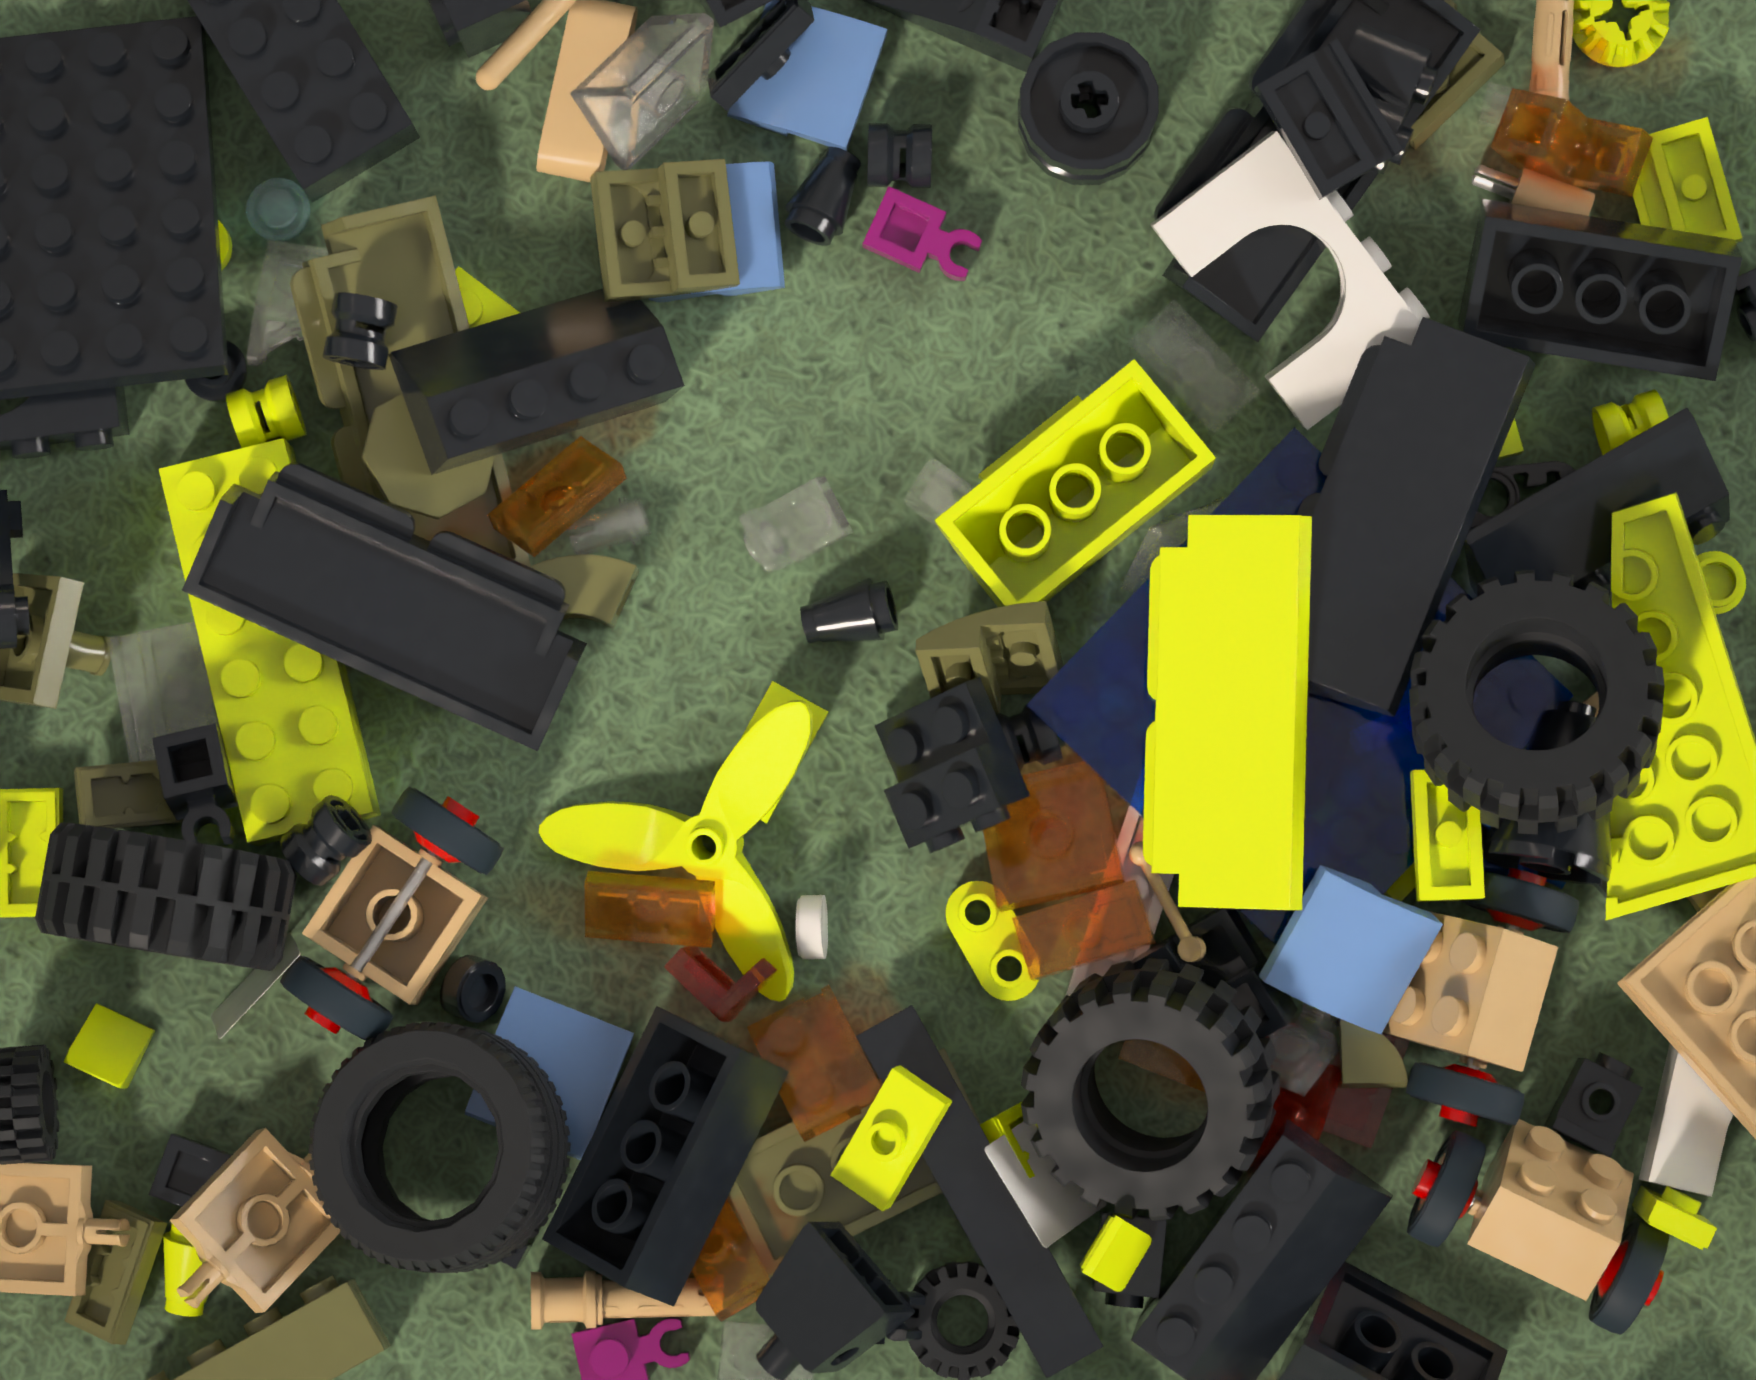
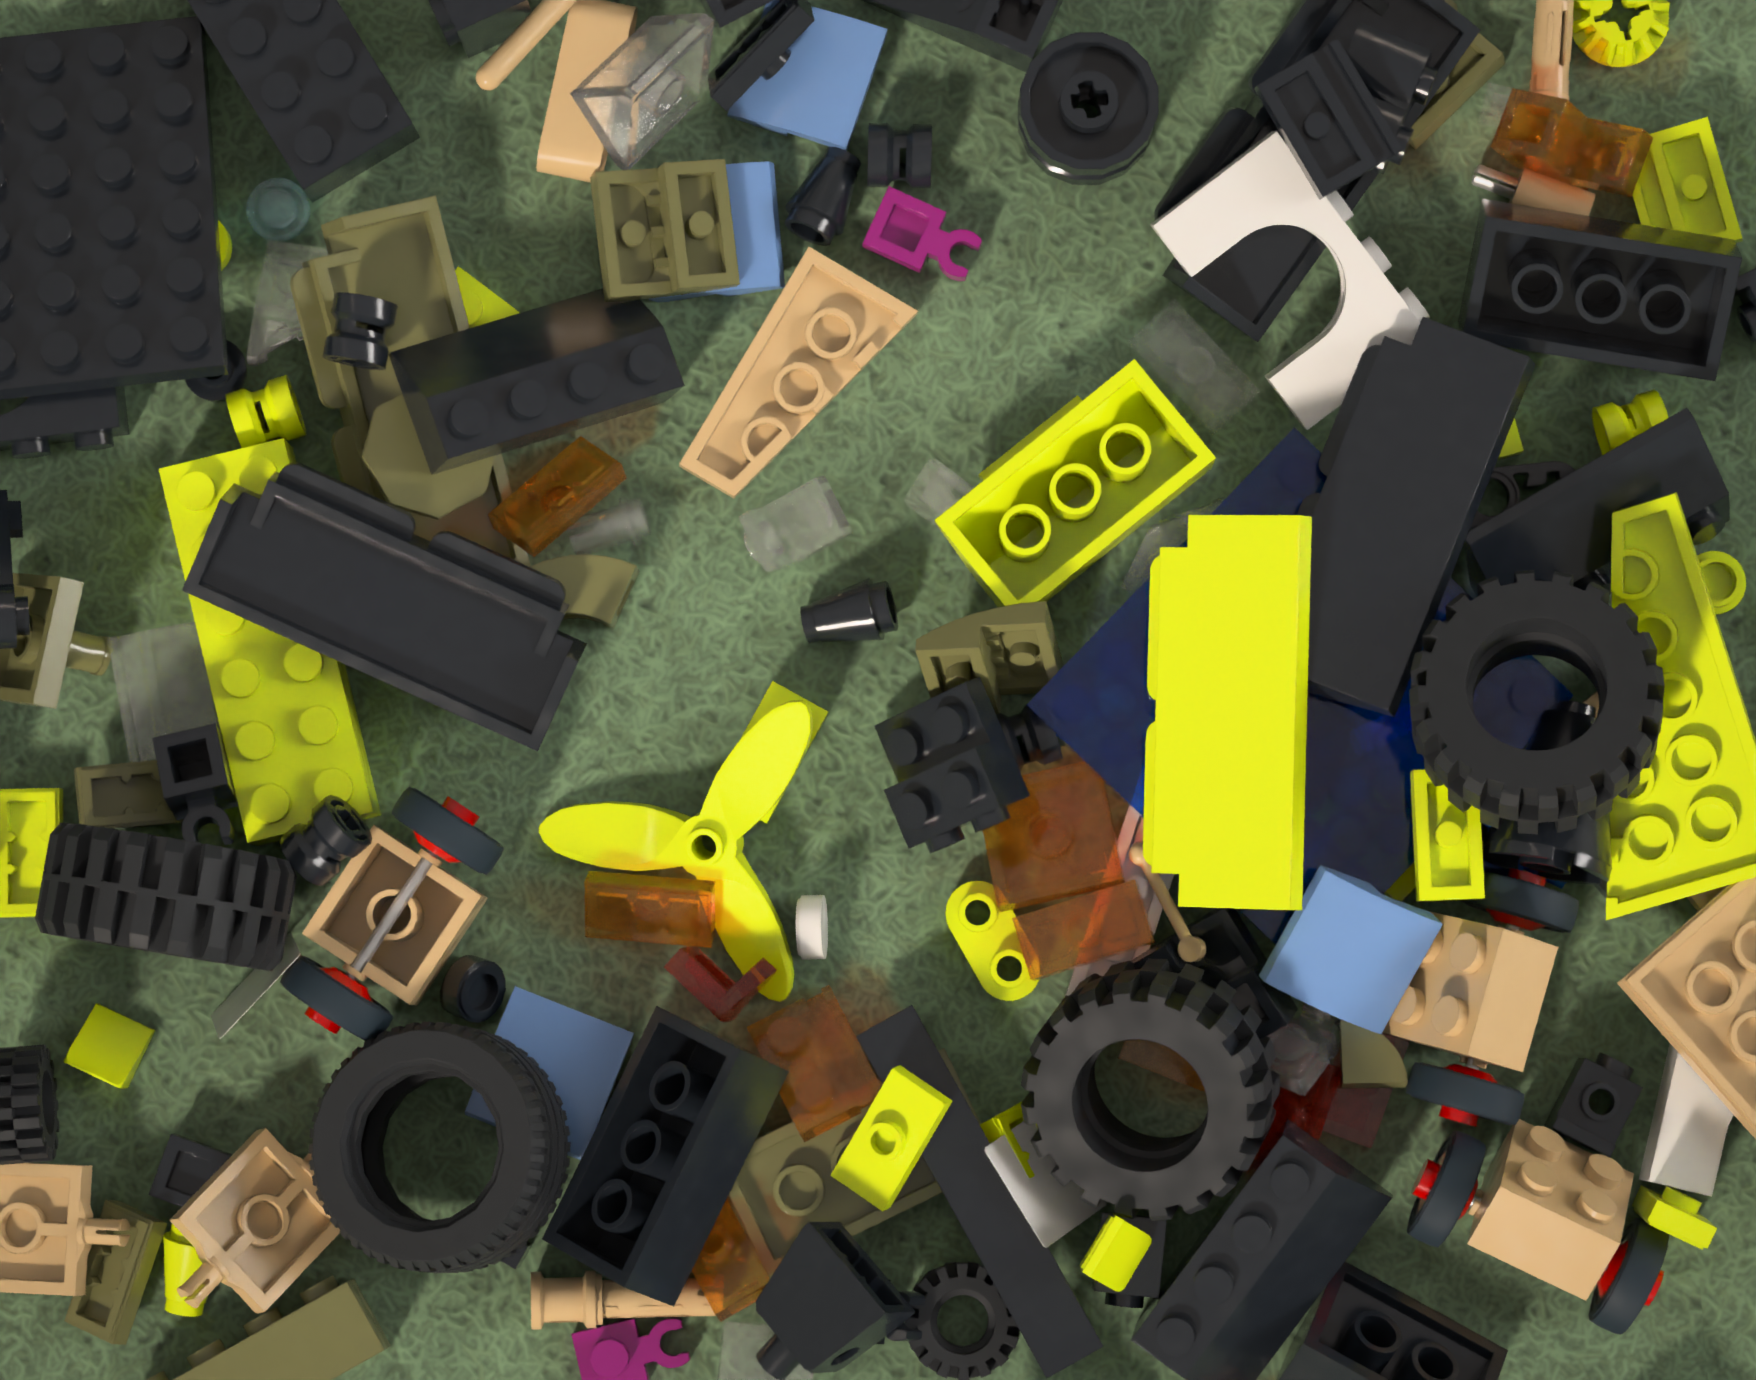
(799, 361): none -> tan wing

